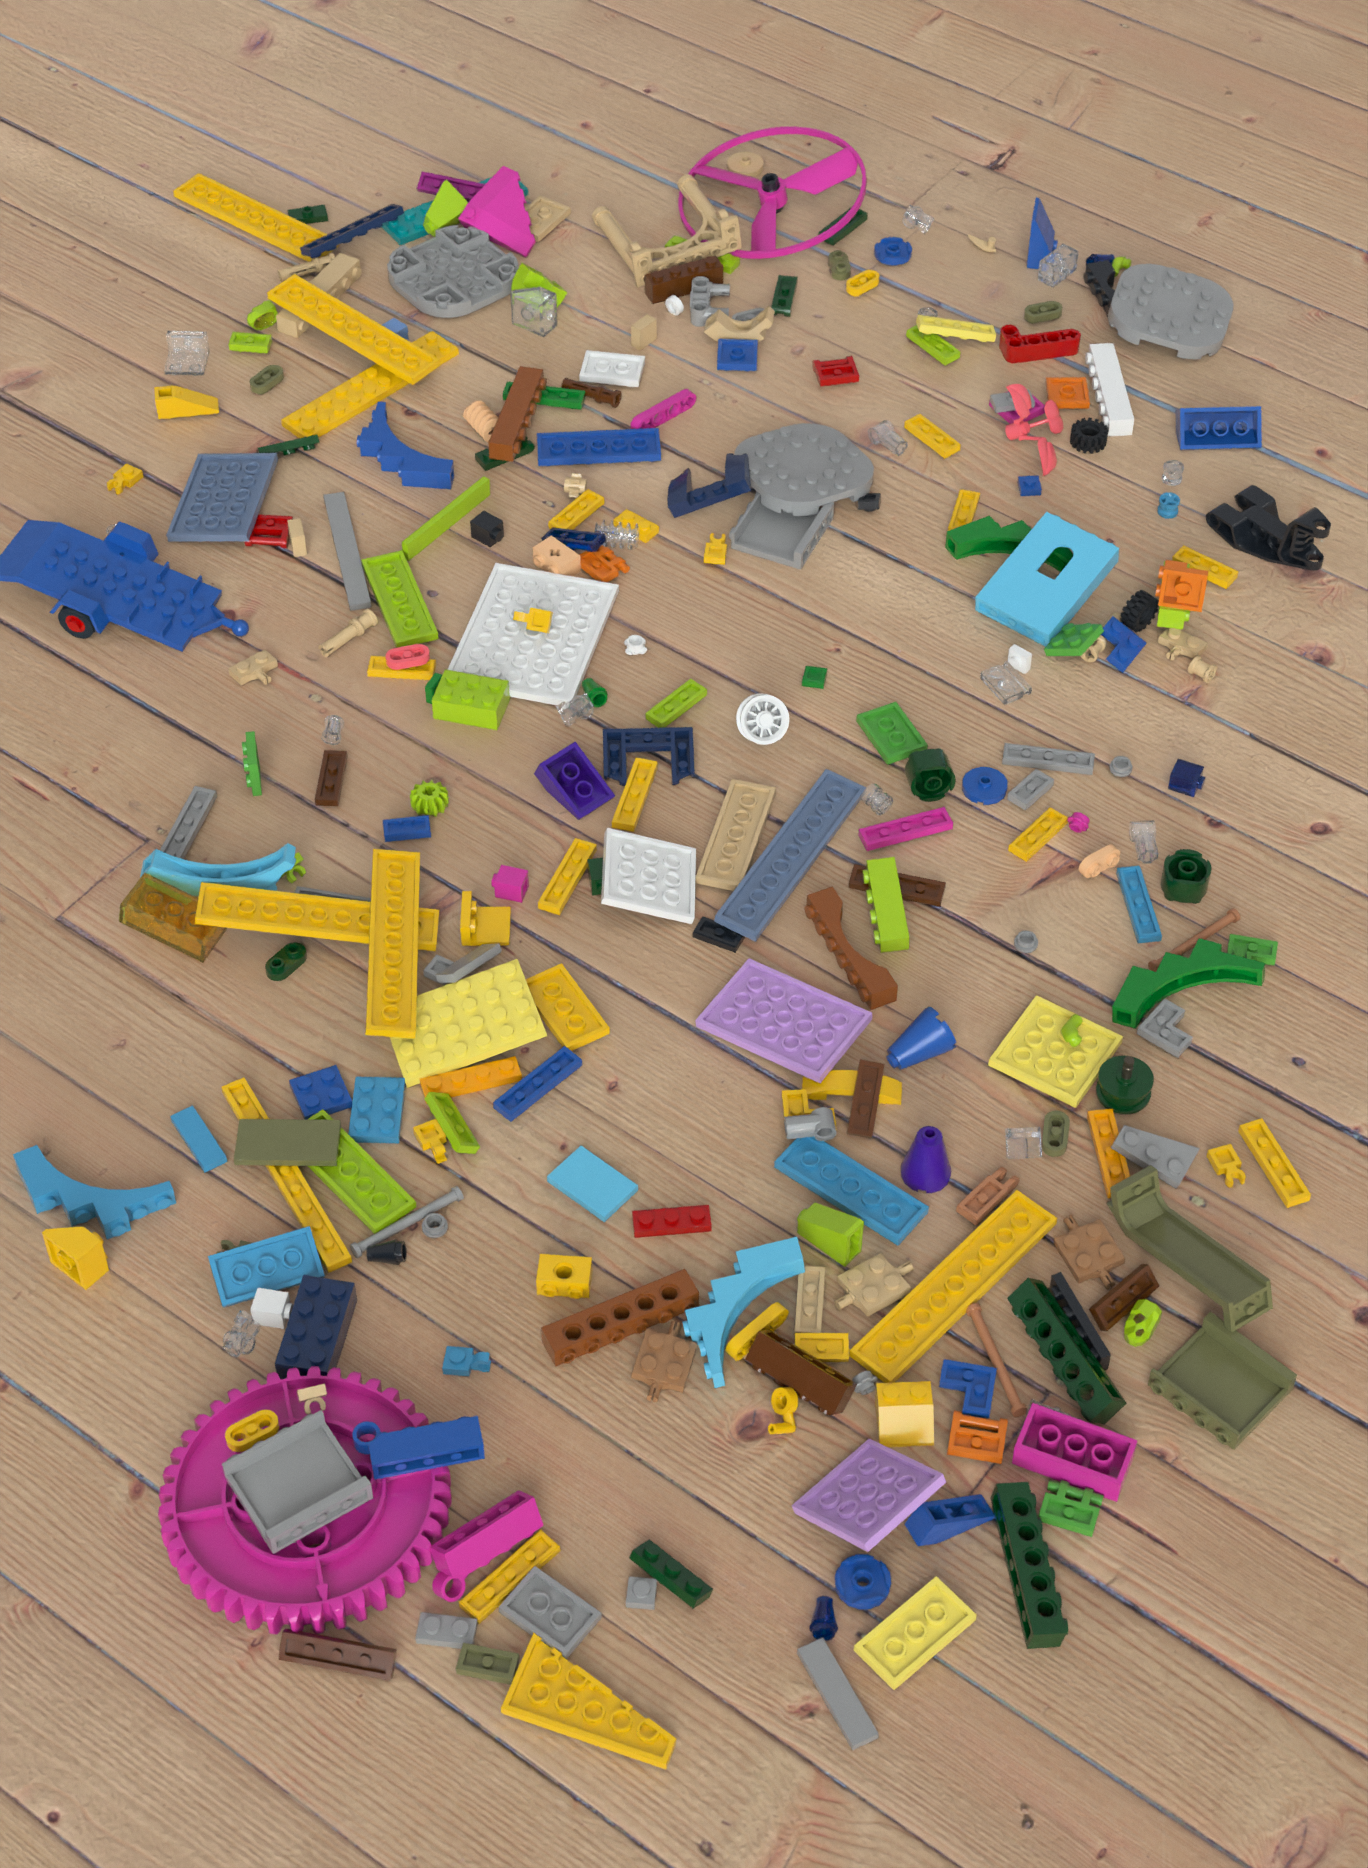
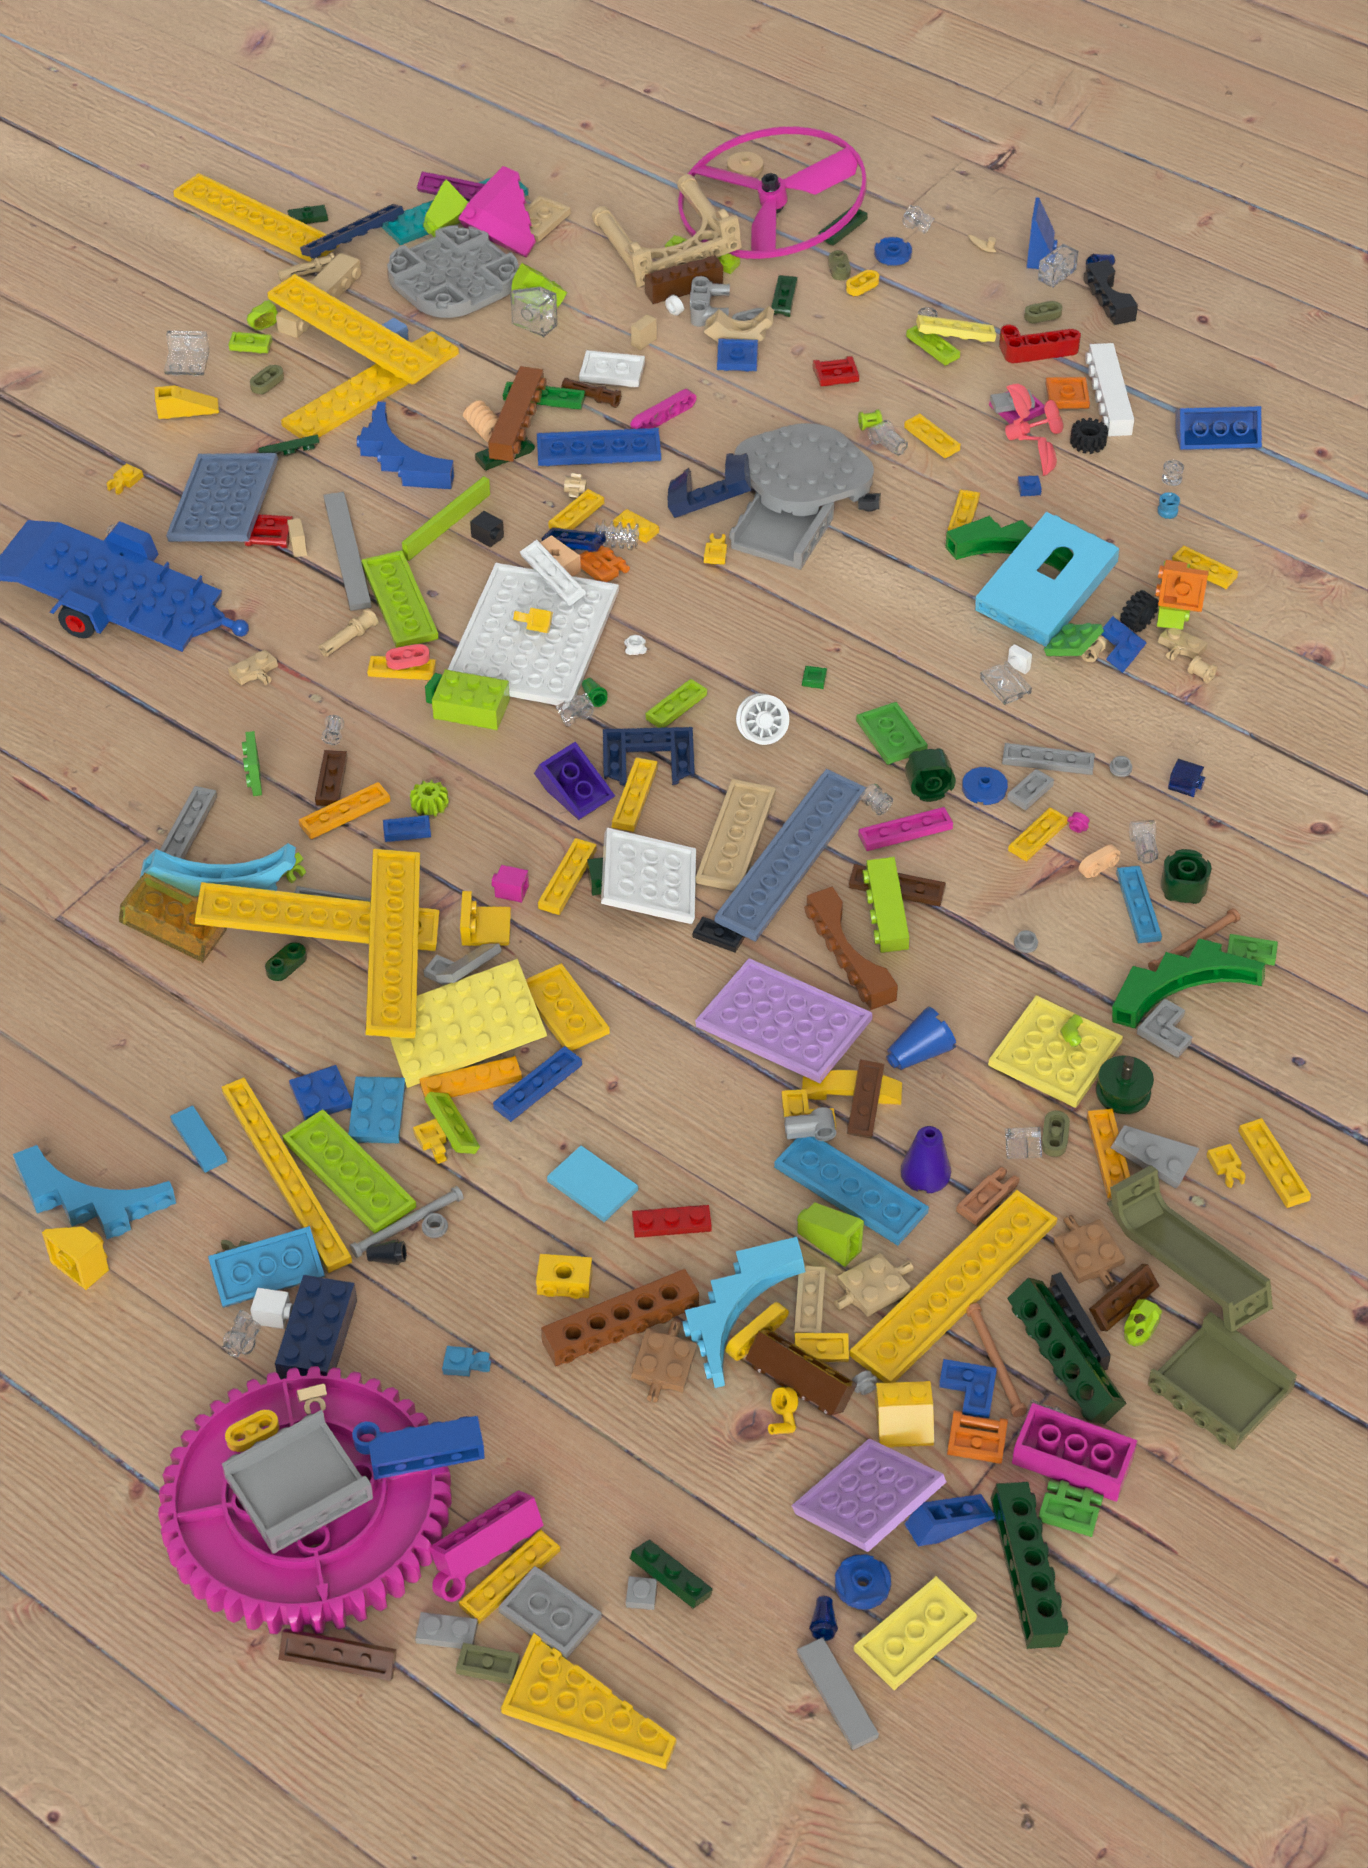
(287, 1142): olive tile -> none
(344, 810): none -> light orange plate
(553, 573): none -> white tile
(862, 419): none -> lime bush
(1120, 263): lime arm -> none
(1171, 310): light grey plate -> none
(1263, 535): black piece -> none

